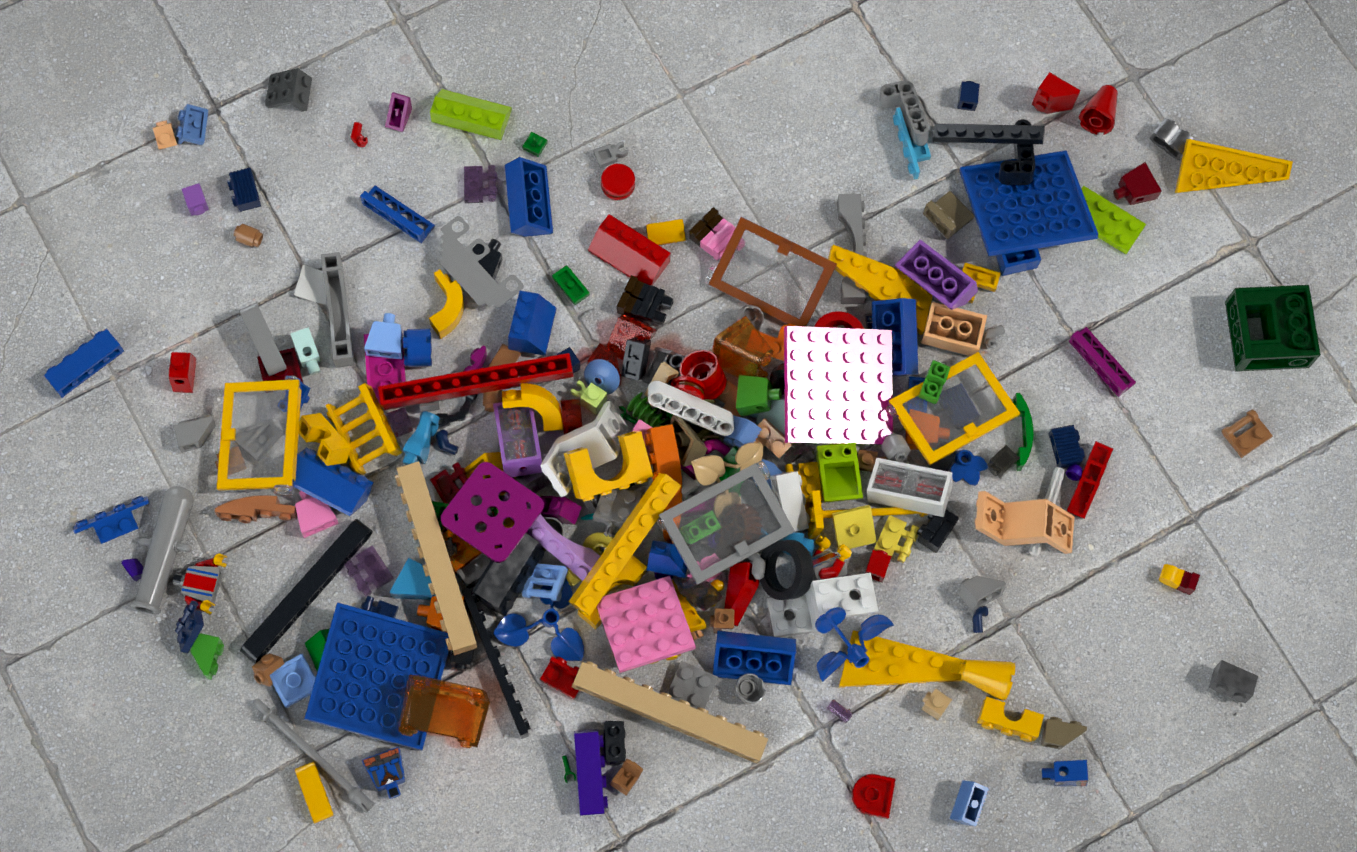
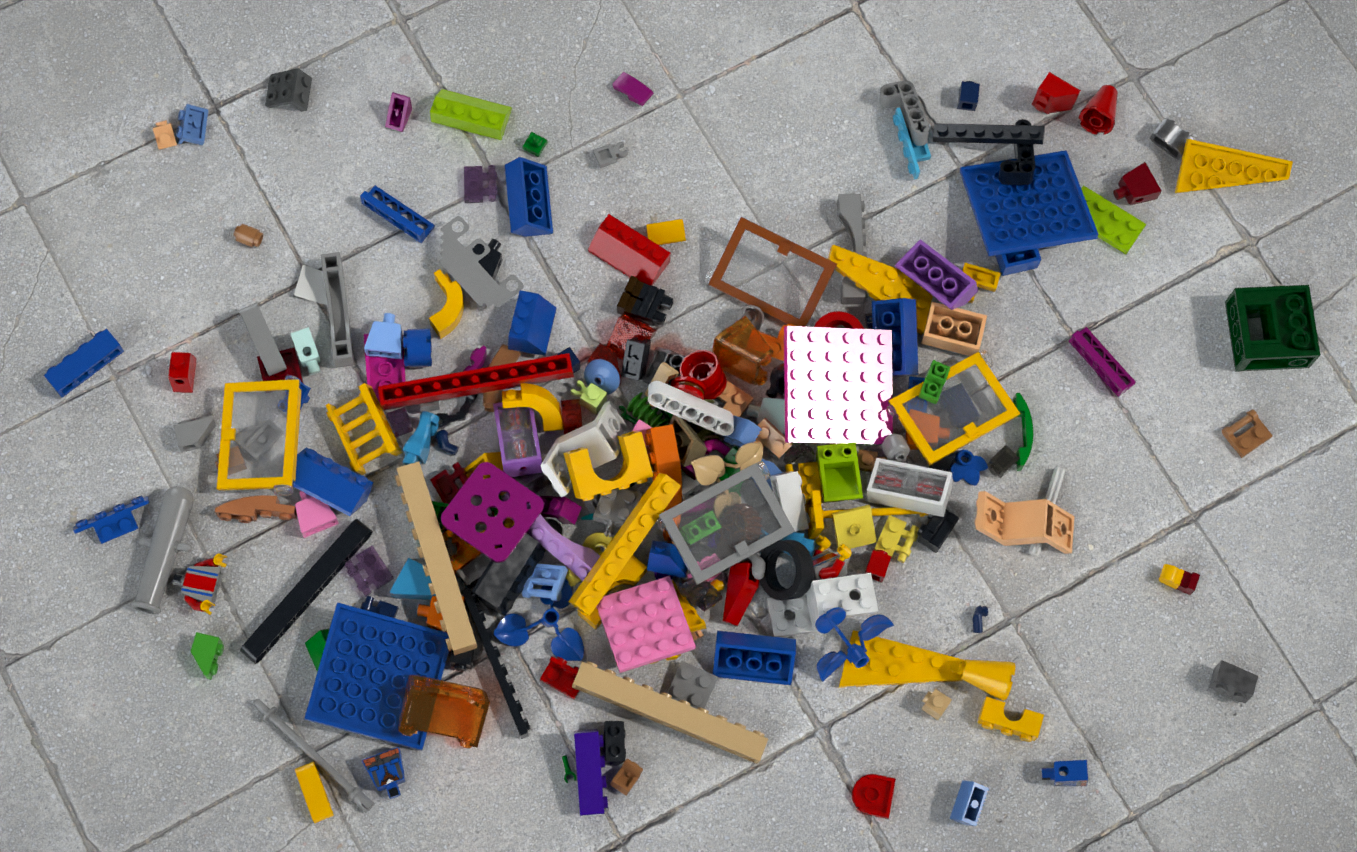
(133, 567): dark purple slope -> none
(189, 627): dark blue plate -> none
(195, 199): medium lavender brick -> none
(244, 189): dark blue brick -> none
(265, 667): medium nougat bracket -> none
(293, 680): light blue plate -> none
(332, 447): yellow arch -> none
(356, 135): red arm -> none
(570, 285): green plate -> none
(618, 181): red head -> none
(632, 88): none -> magenta slope
(712, 233): hips -> none
(722, 619): medium nougat bracket -> none
(749, 688): light grey hair -> none
(755, 395): bright green torso -> none
(840, 711): clear purple pin -> none
(948, 214): dark tan bracket -> none
(980, 591): light grey slope -> none
(990, 336): light grey arm -> none
(1059, 734): dark tan slope -> none
(1066, 446): dark blue brick -> none
(1074, 472): dark purple hinge -> none
(1089, 480): red slope -> none

